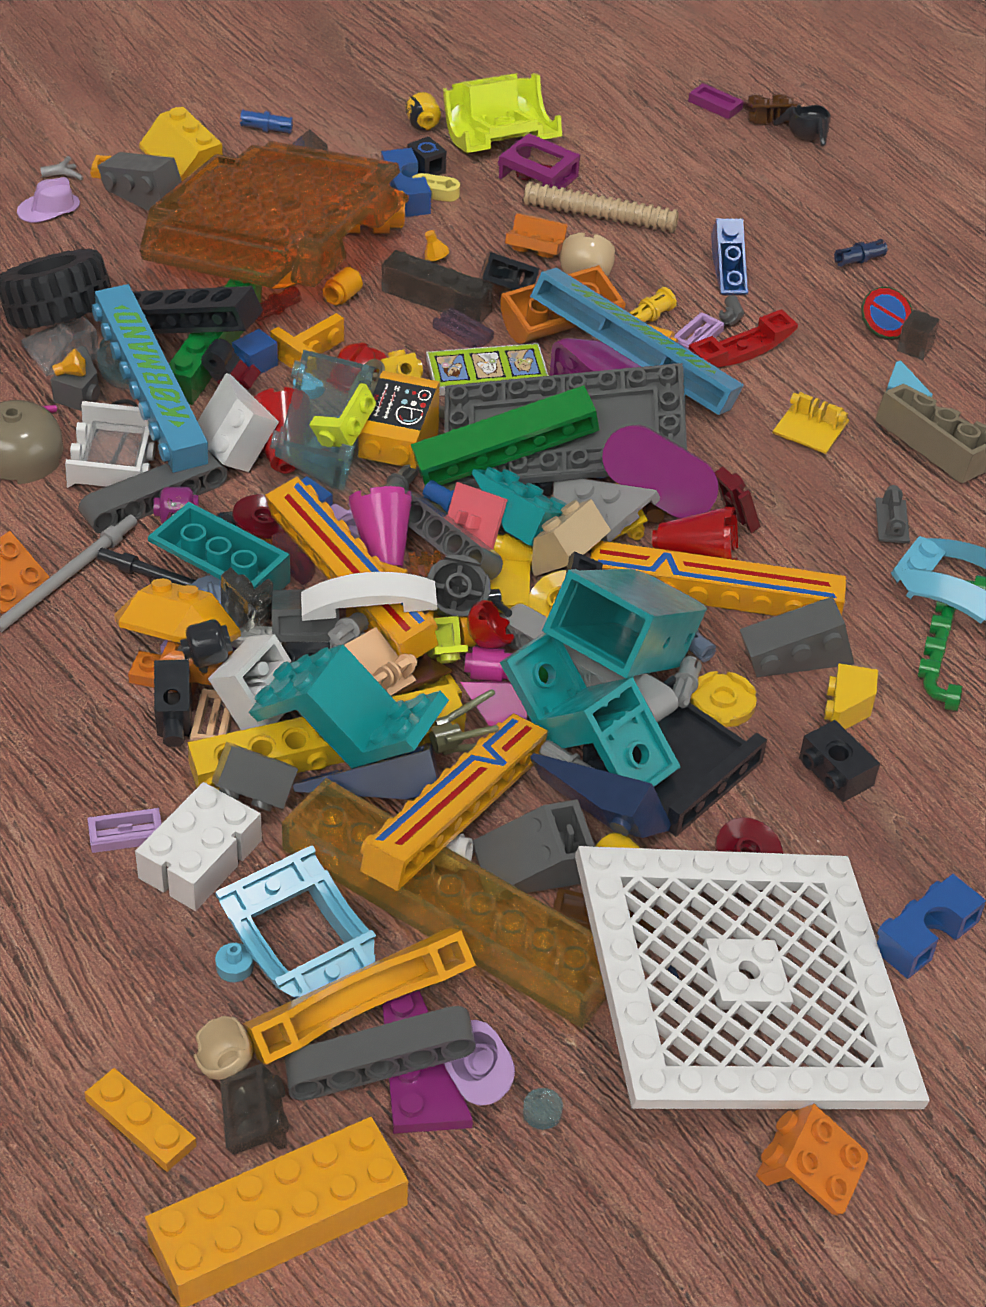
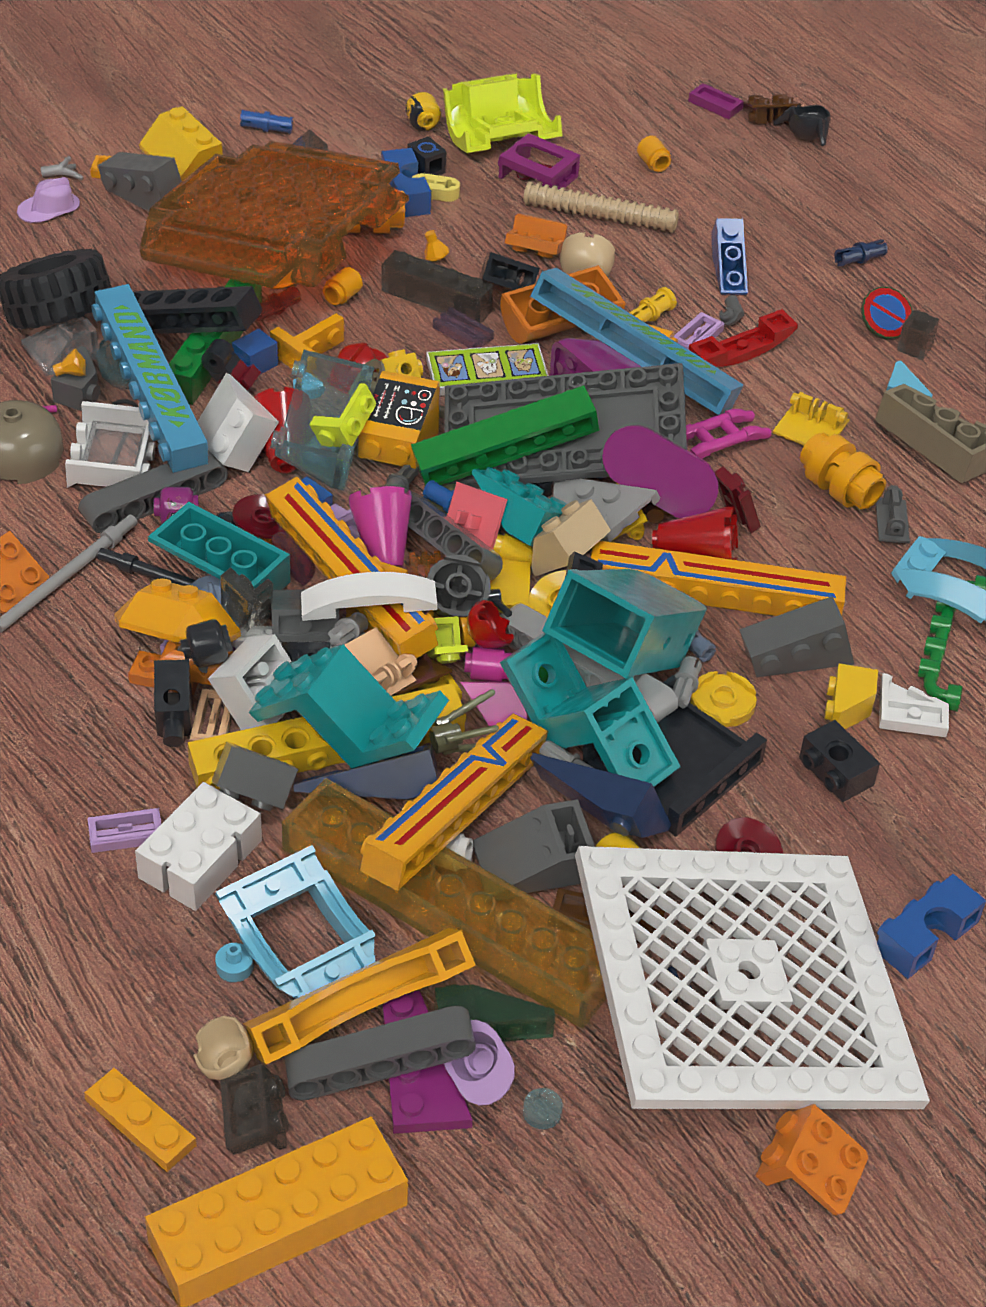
(507, 1015): none -> clear green slope
(654, 153): none -> light orange brick
(733, 437): none -> dark pink piece
(848, 474): none -> light orange piece
(911, 710): none -> white wing

